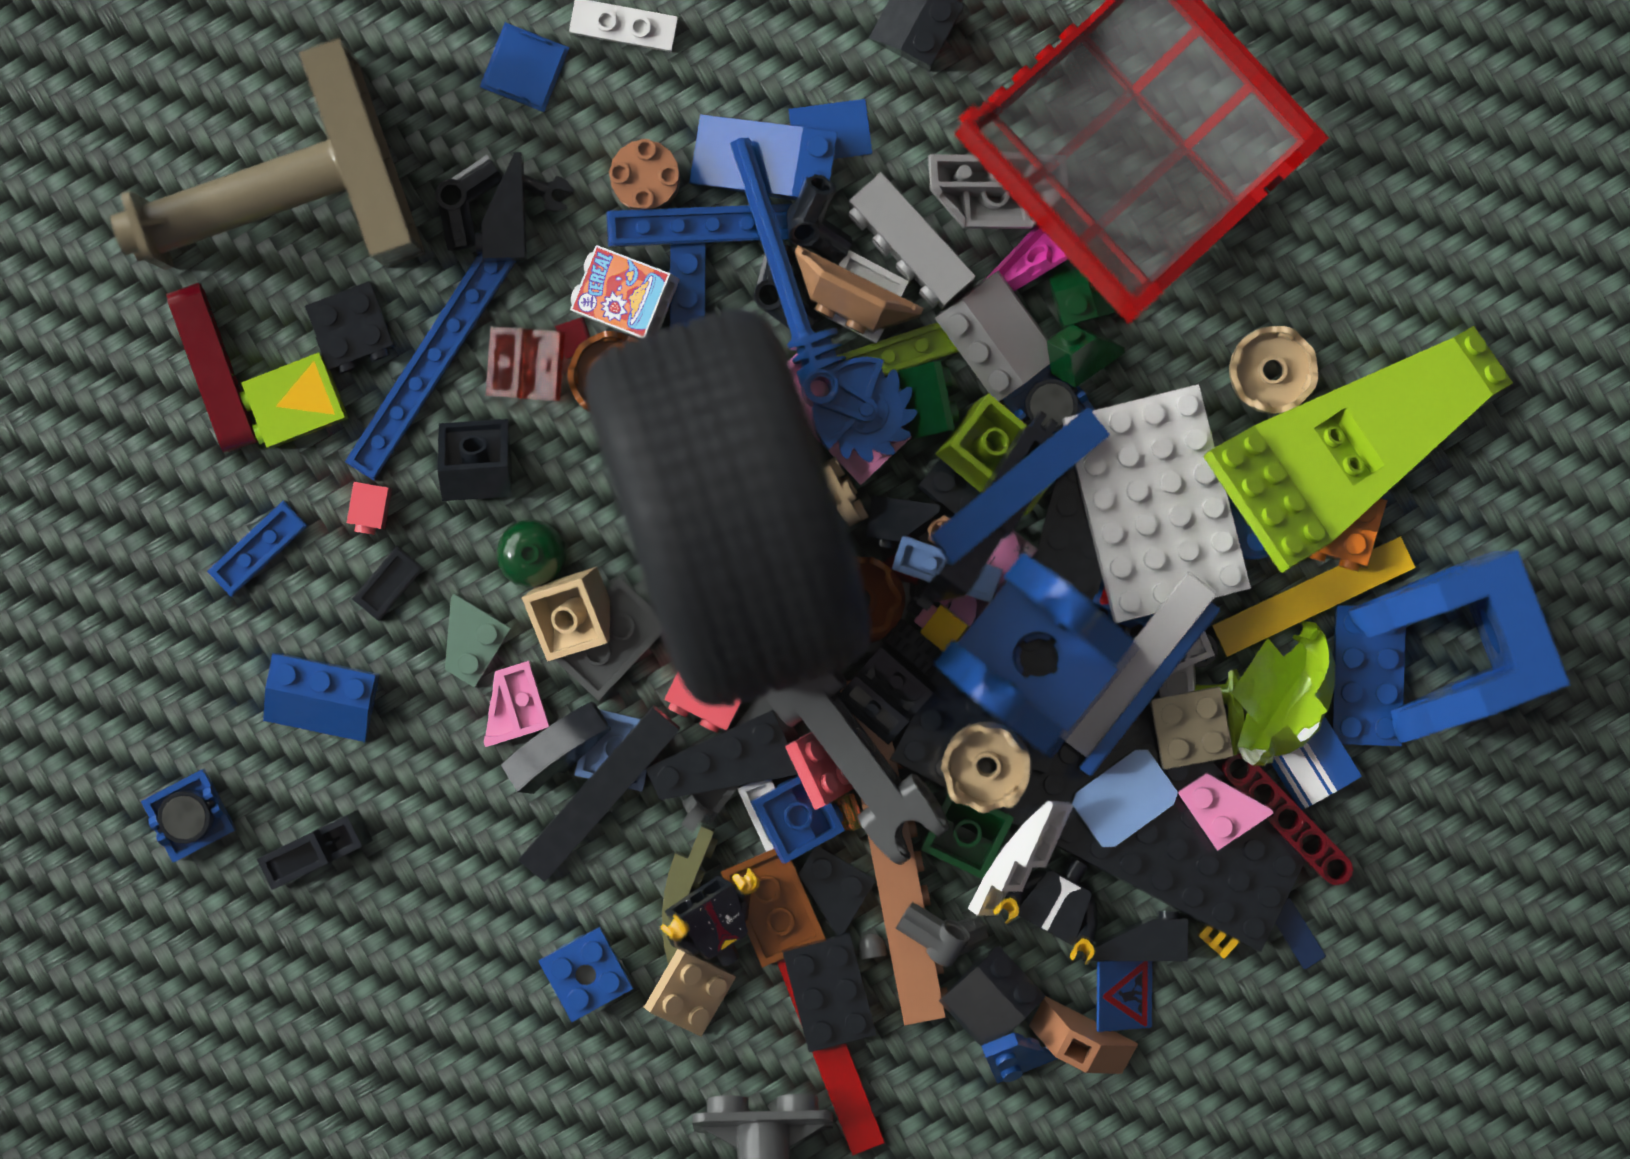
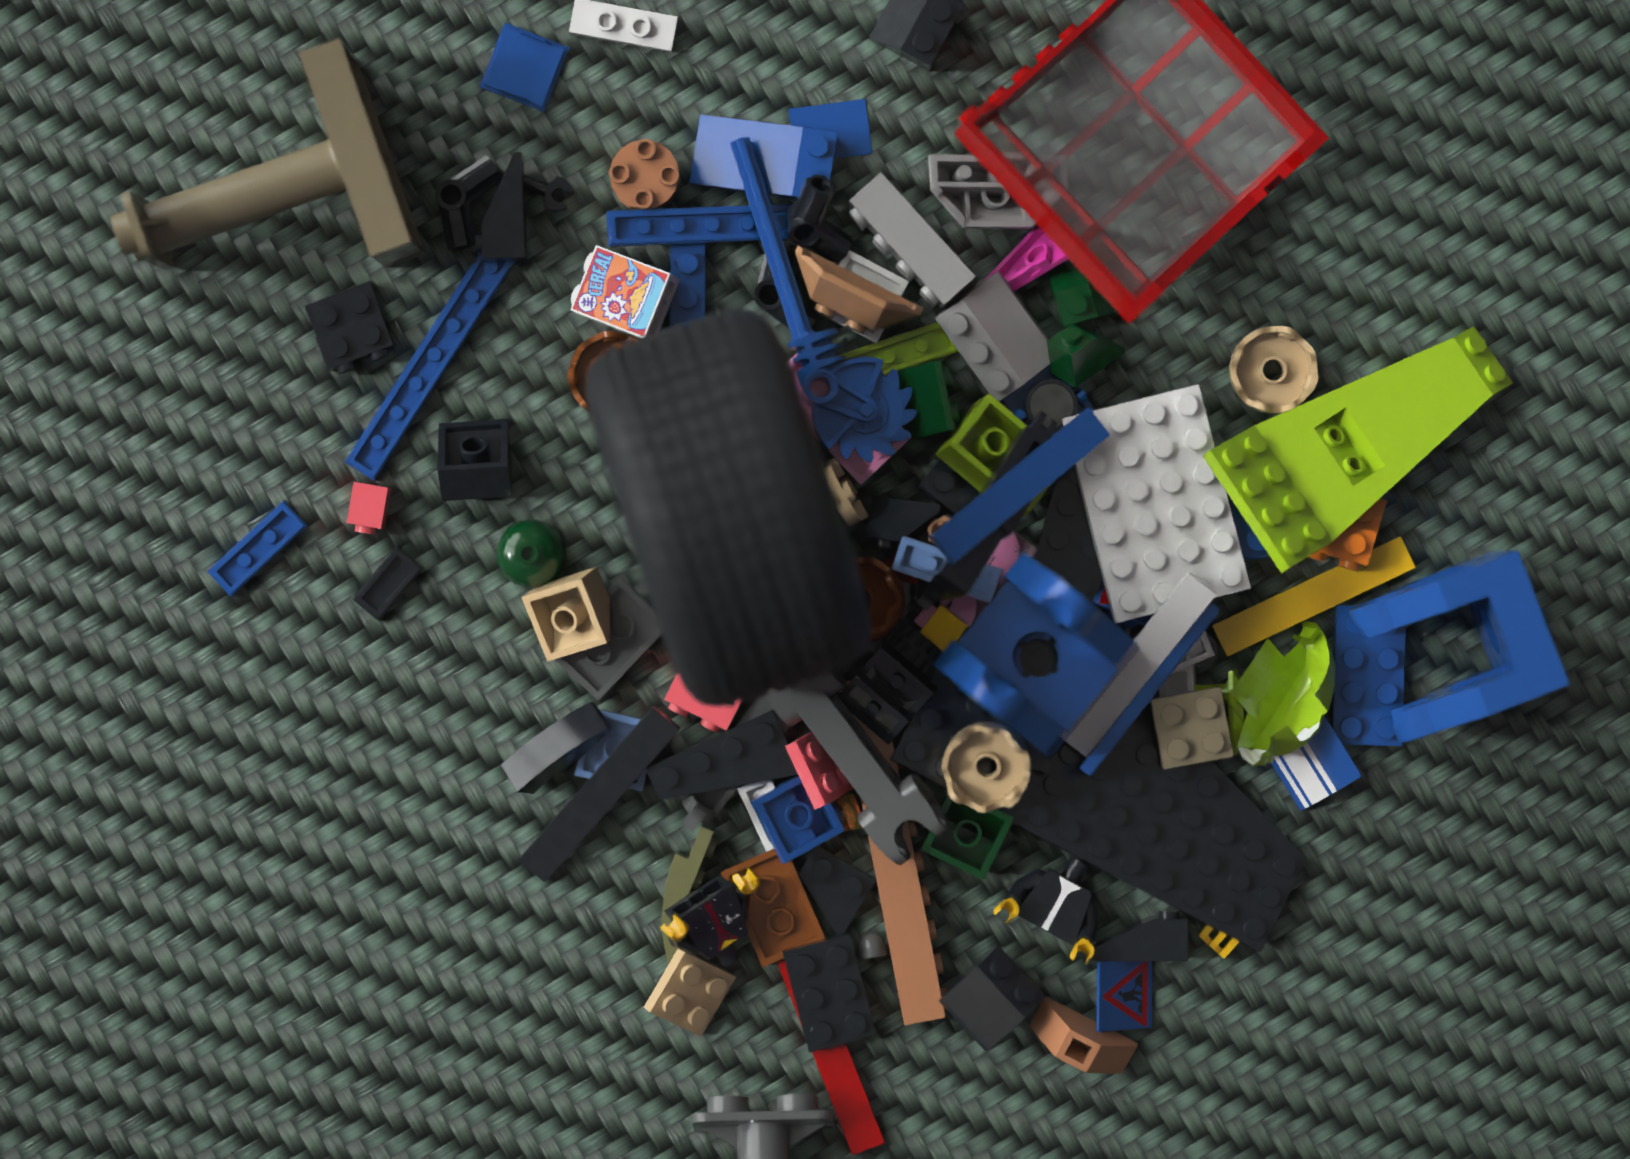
(188, 815): piece -> none
(211, 367): dark red beam -> none
(293, 401): lime brick -> none
(315, 850): black slope -> none
(320, 696): blue slope -> none
(472, 640): sand green wing -> none
(514, 705): bright pink wing -> none
(525, 363): clear red slope -> none
(575, 333): dark red piece -> none
(585, 974): blue piece -> none
(942, 938): dark grey piece -> none
(1014, 1055): blue wing -> none
(1026, 849): white slope -> none
(1124, 798): light blue piece -> none
(1222, 809): bright pink wing -> none
(1298, 935): dark blue sticker -> none
(1299, 829): dark red beam -> none

